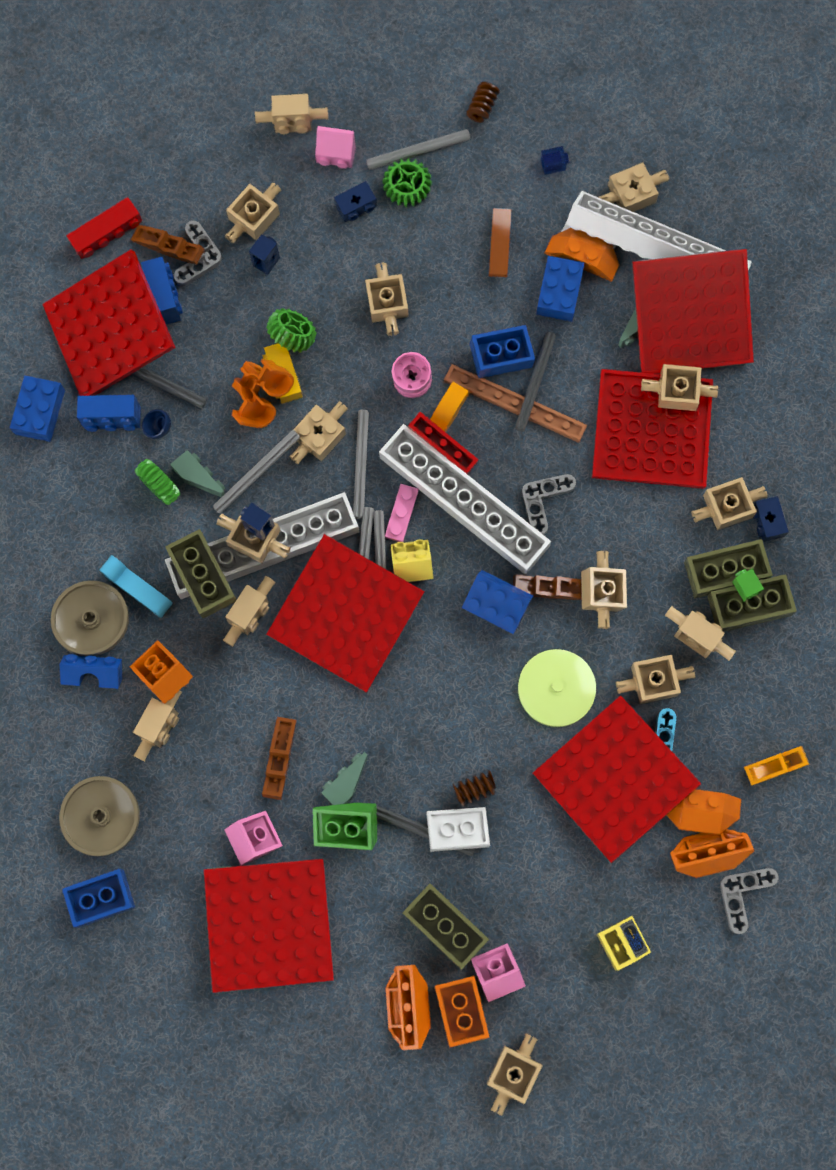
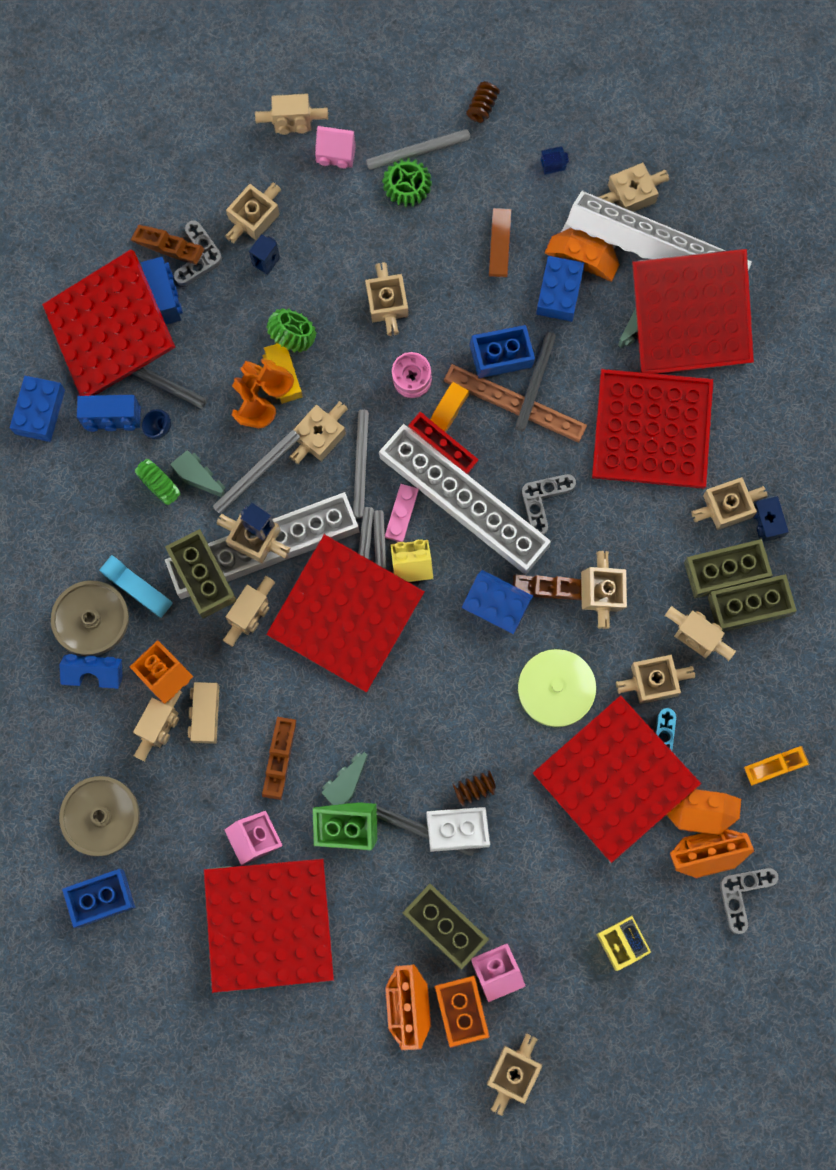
(104, 228): red brick -> none
(204, 713): none -> tan brick
(361, 195): dark blue brick -> none
(690, 387): tan brick -> none
(747, 584): bright green brick -> none

